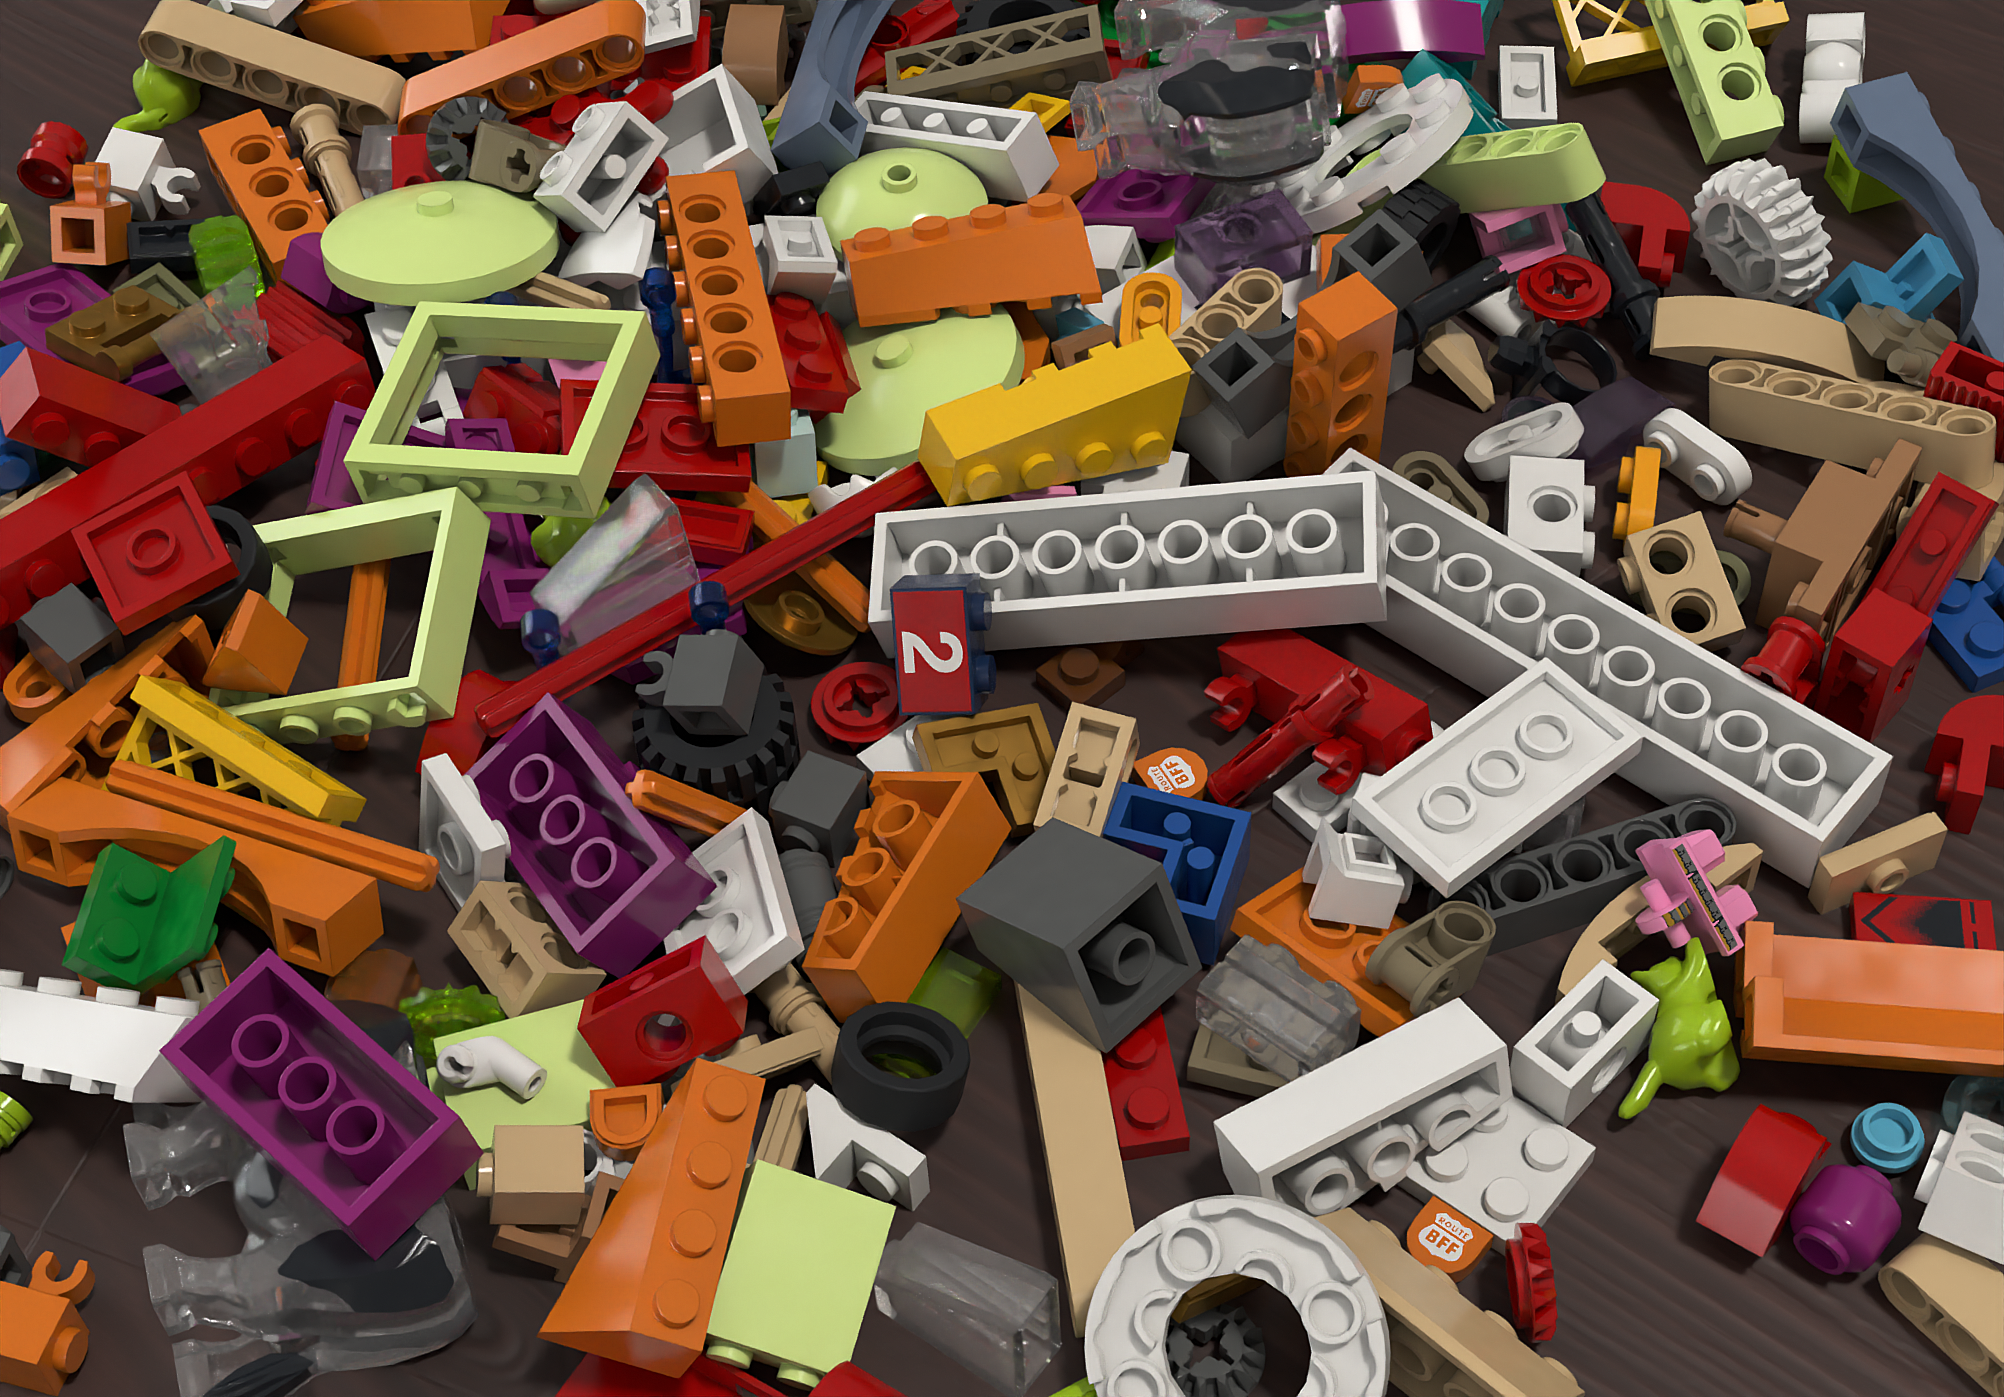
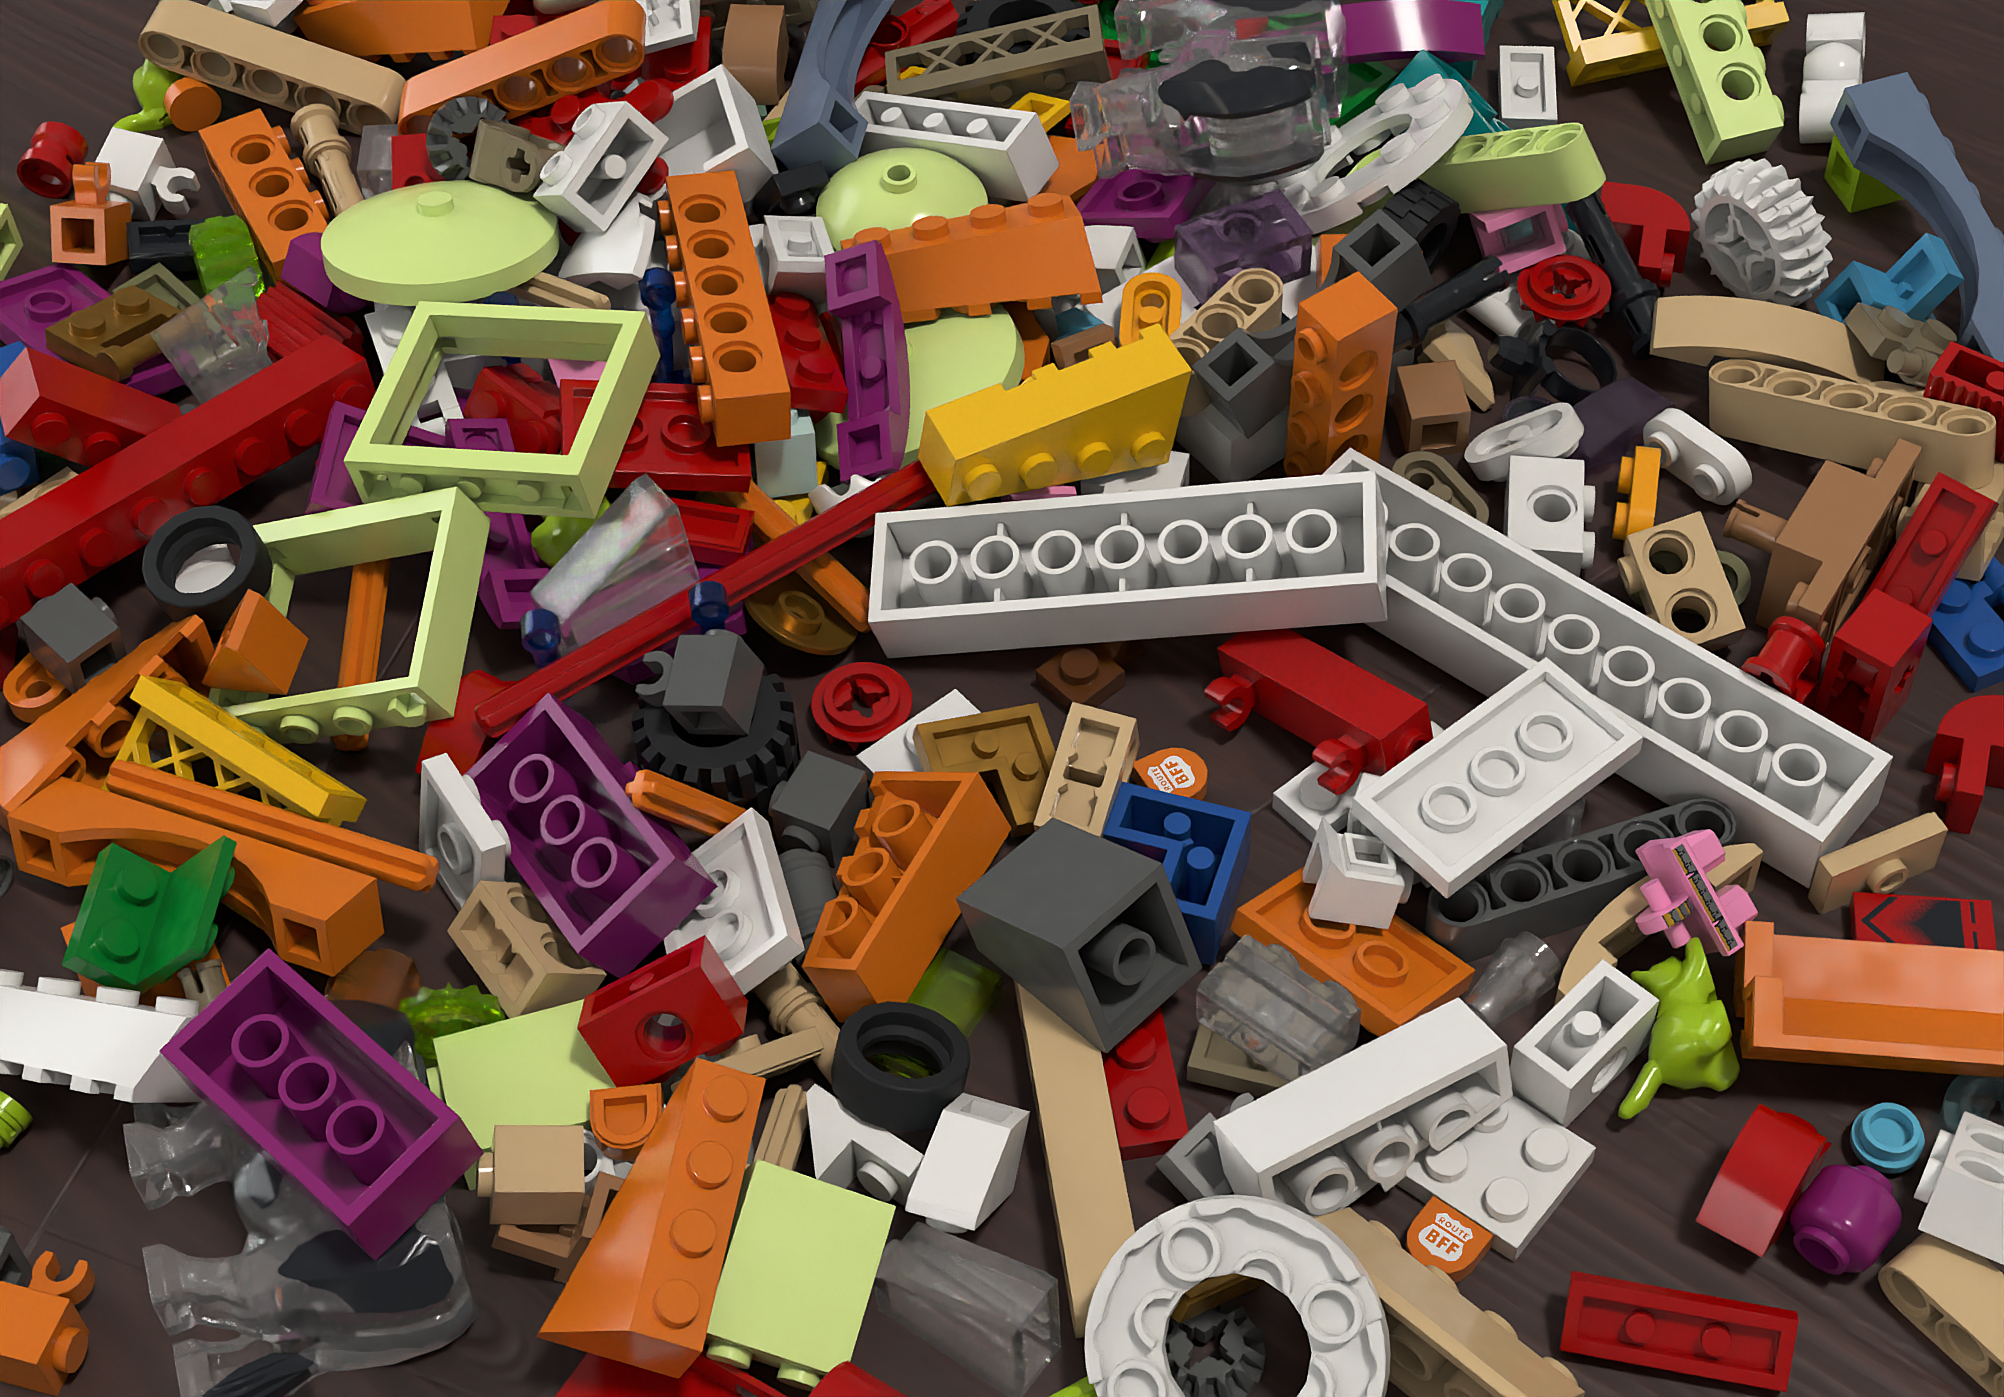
(155, 553): red plate -> none
(192, 104): none -> orange tile
(487, 1062): white arm -> none
(874, 361): none -> magenta slope
(941, 644): brick -> none
(968, 1163): none -> white slope
(1195, 1159): none -> light grey plate
(1307, 723): red pin -> none
(1367, 85): orange tile -> none
(1432, 408): none -> medium nougat brick
(1434, 955): dark tan piece -> none
(1514, 978): none -> clear cone
(1531, 1282): red gear -> none
(1679, 1331): none -> red plate

